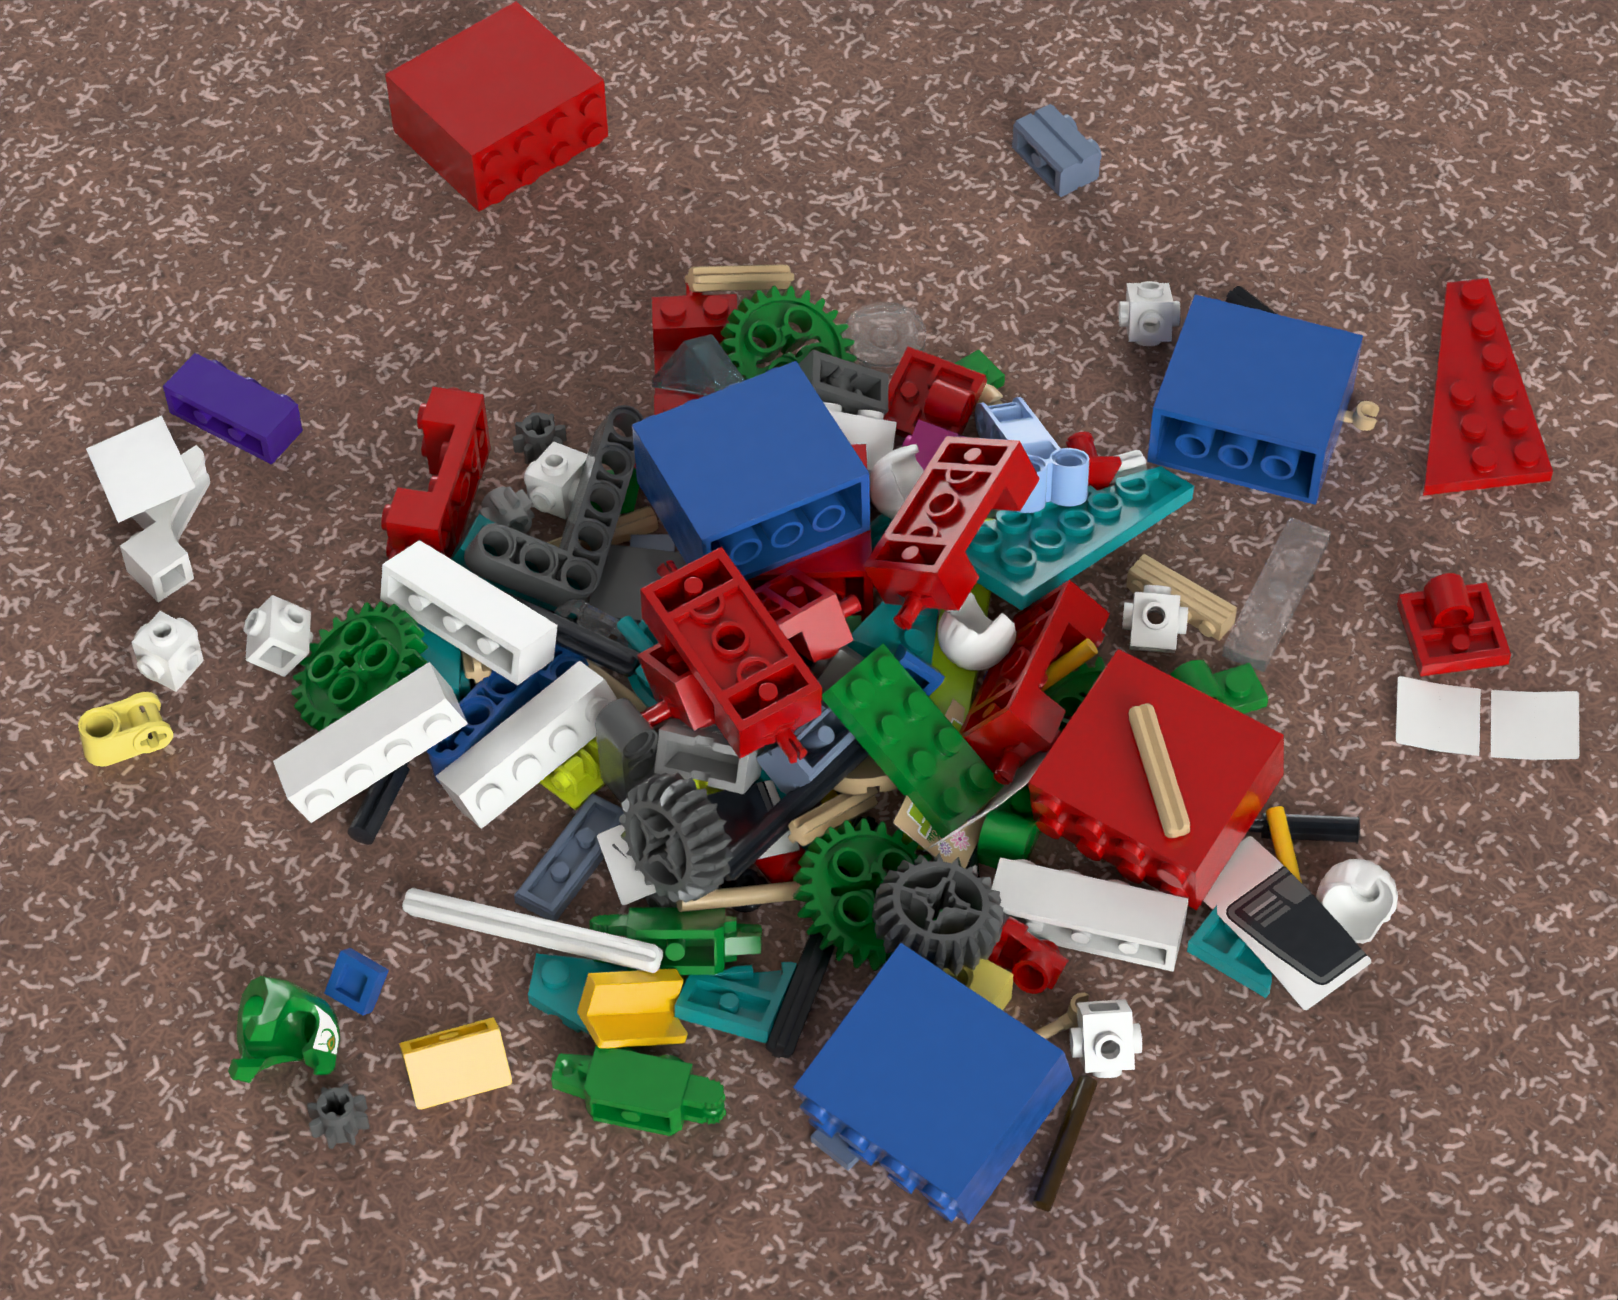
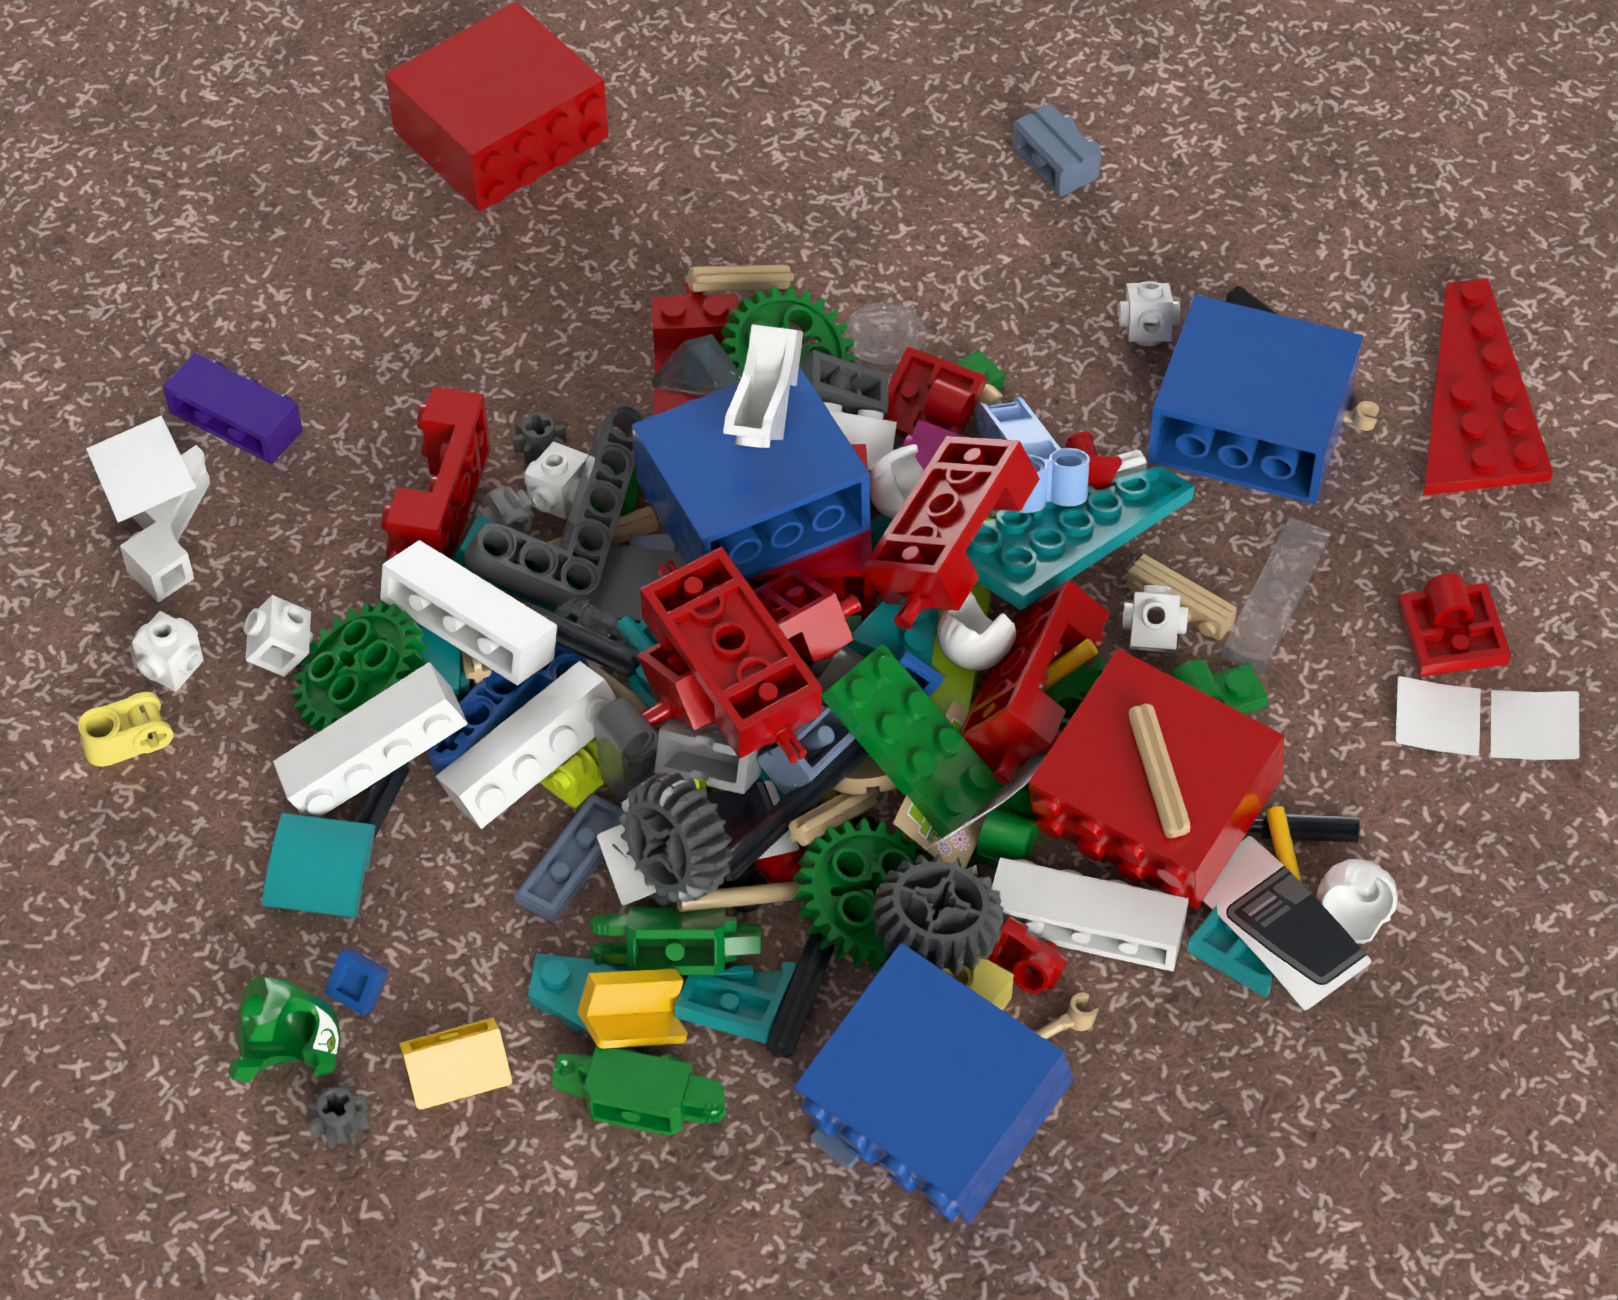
(318, 865): none -> teal slope
(533, 930): white axle -> none
(763, 393): none -> white arch
(1064, 1143): dark brown bar -> none
(1105, 1038): white brick -> none

